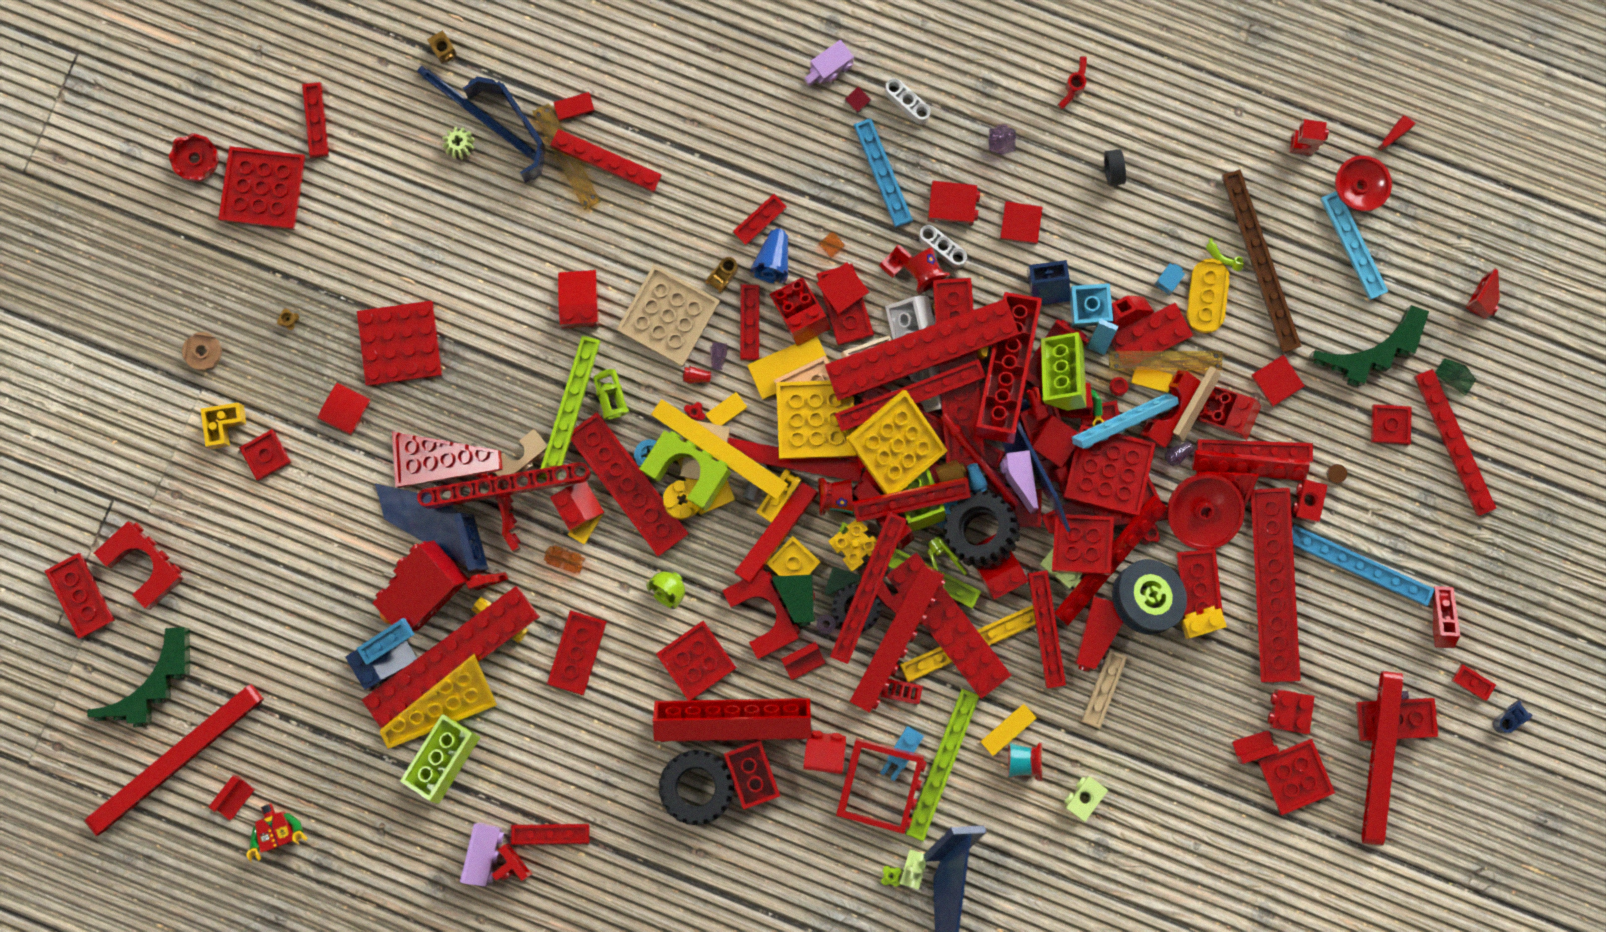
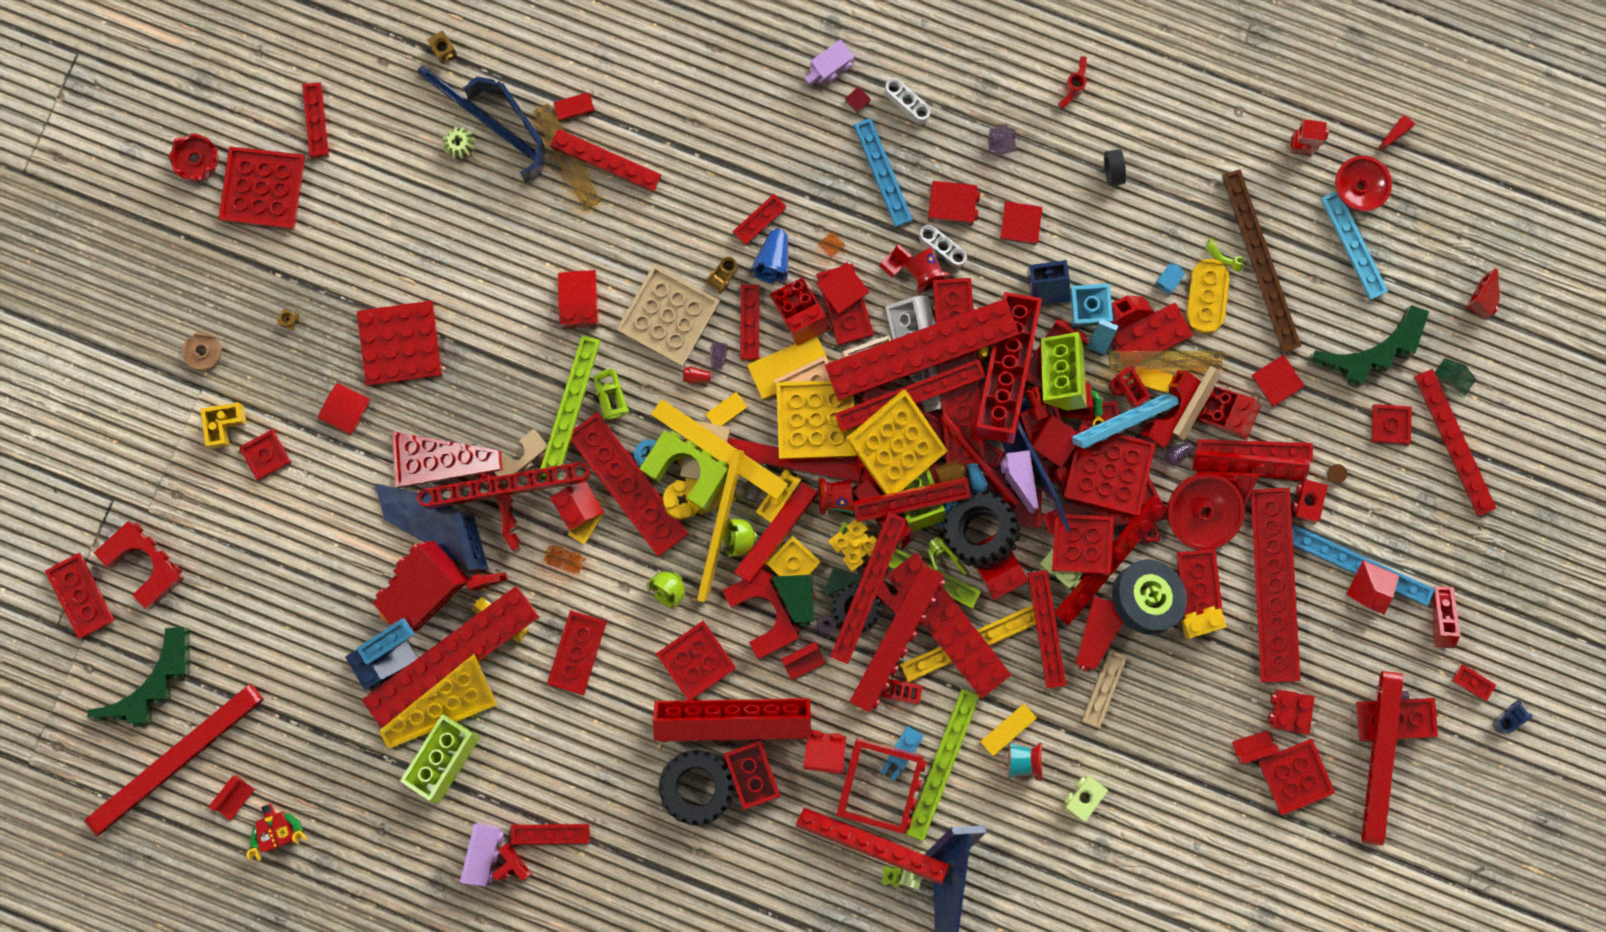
(696, 407): red plate -> none
(720, 525): none -> yellow tile
(739, 537): none -> lime cylinder
(872, 845): none -> red plate
(1144, 394): none -> red slope
(1373, 587): none -> red slope

